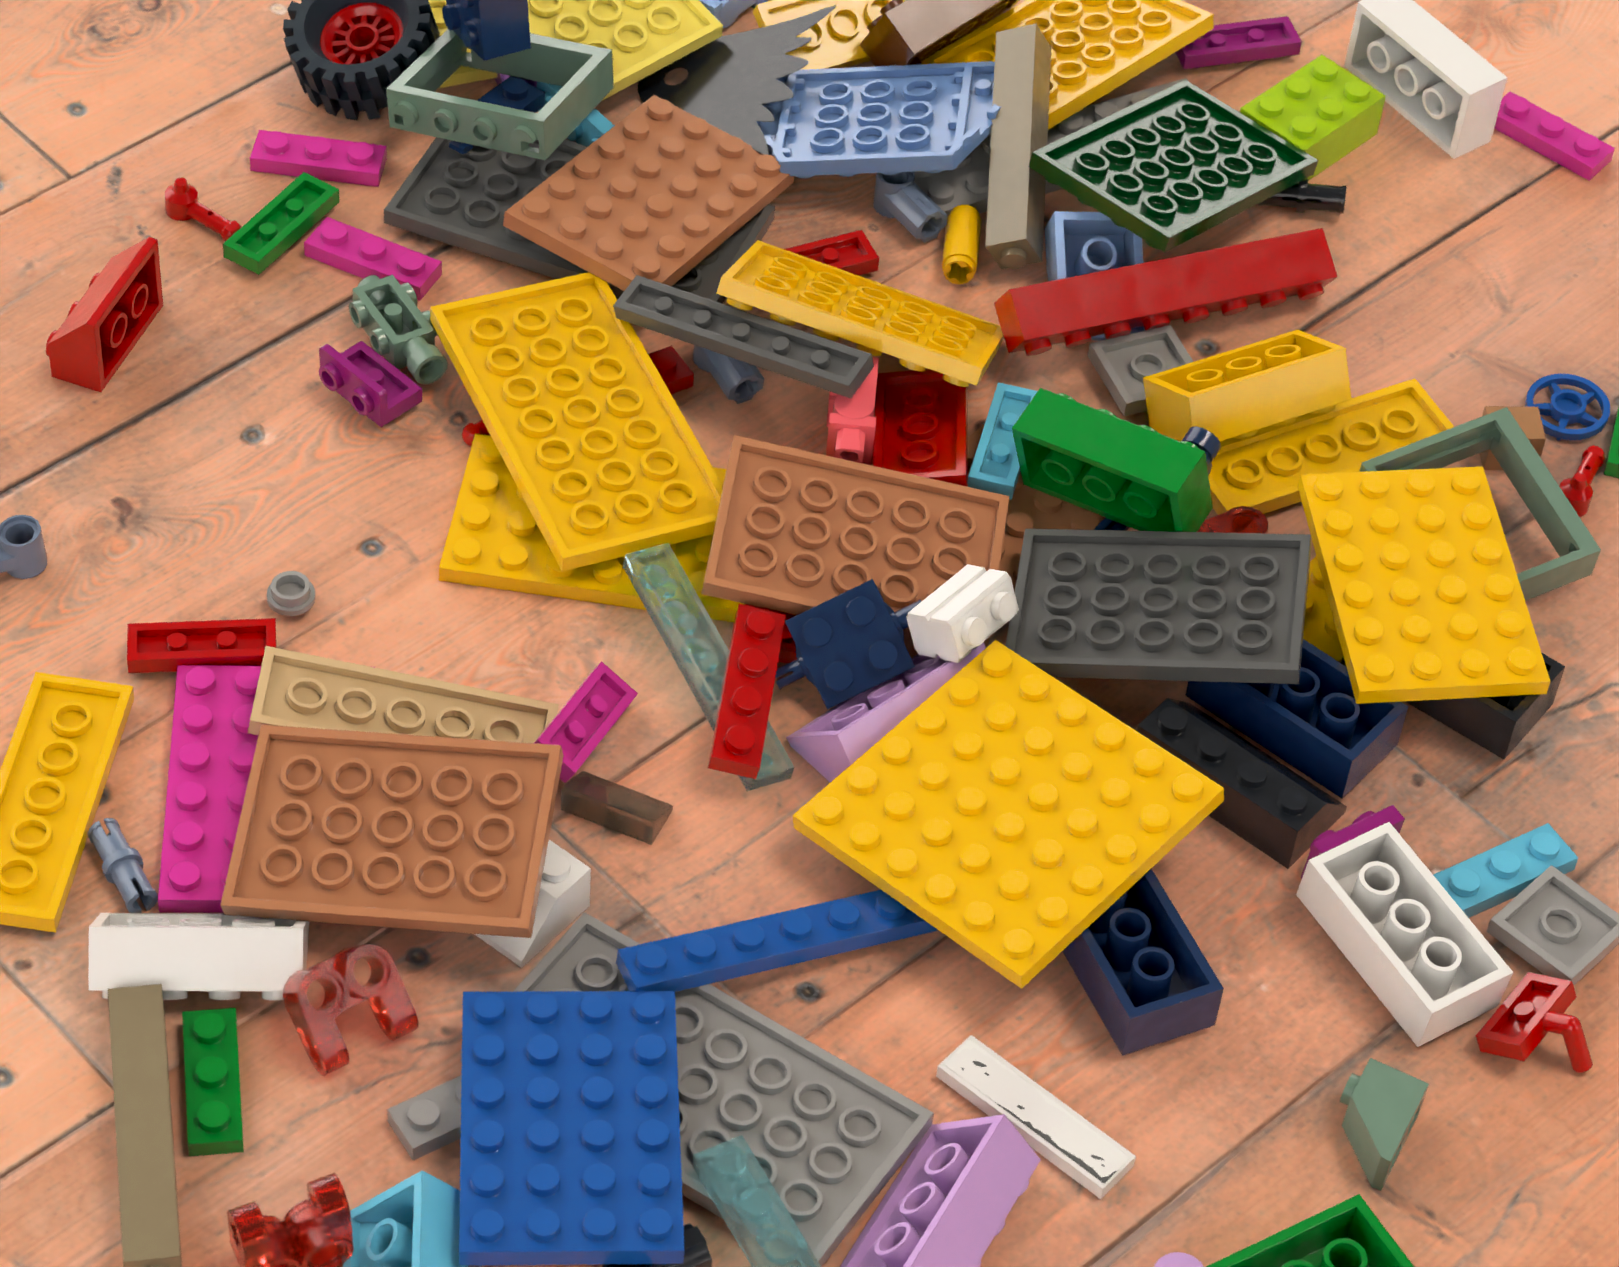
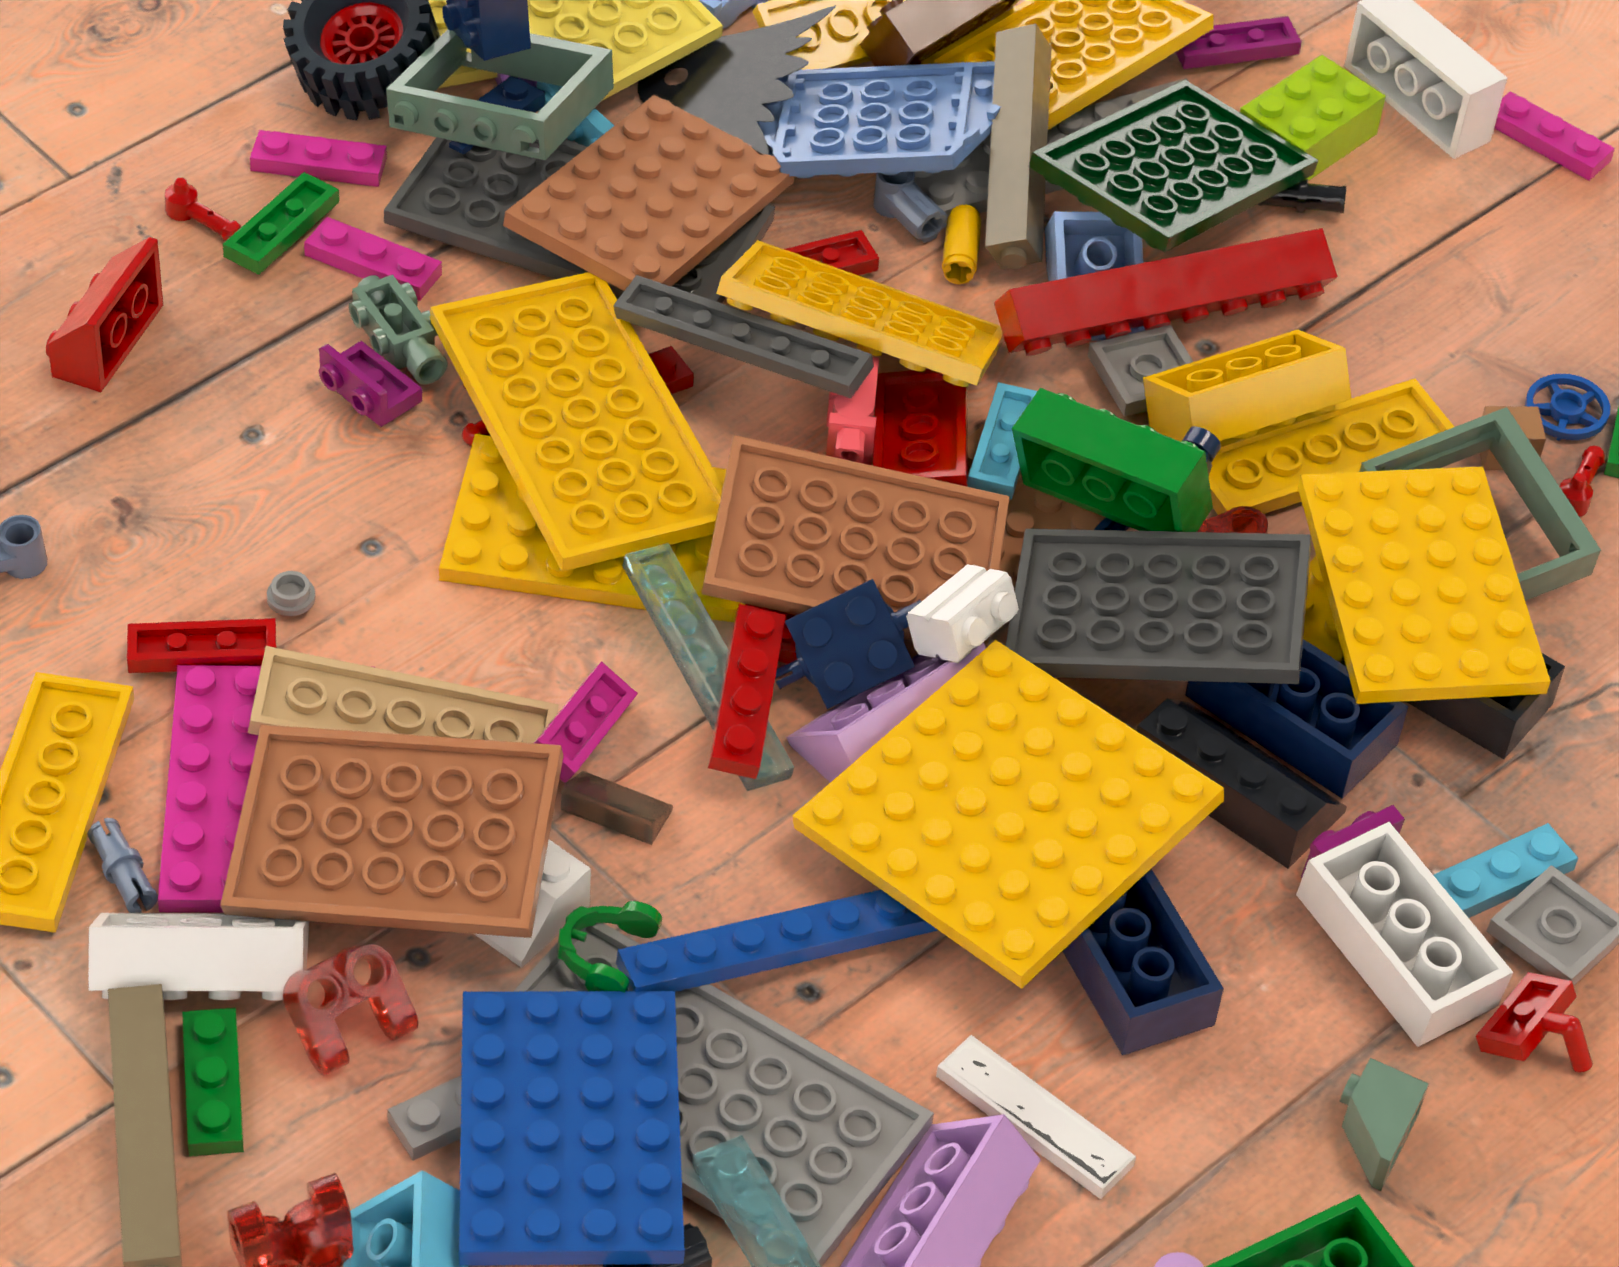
(633, 918): none -> green piece
(736, 378): sand blue piece -> none

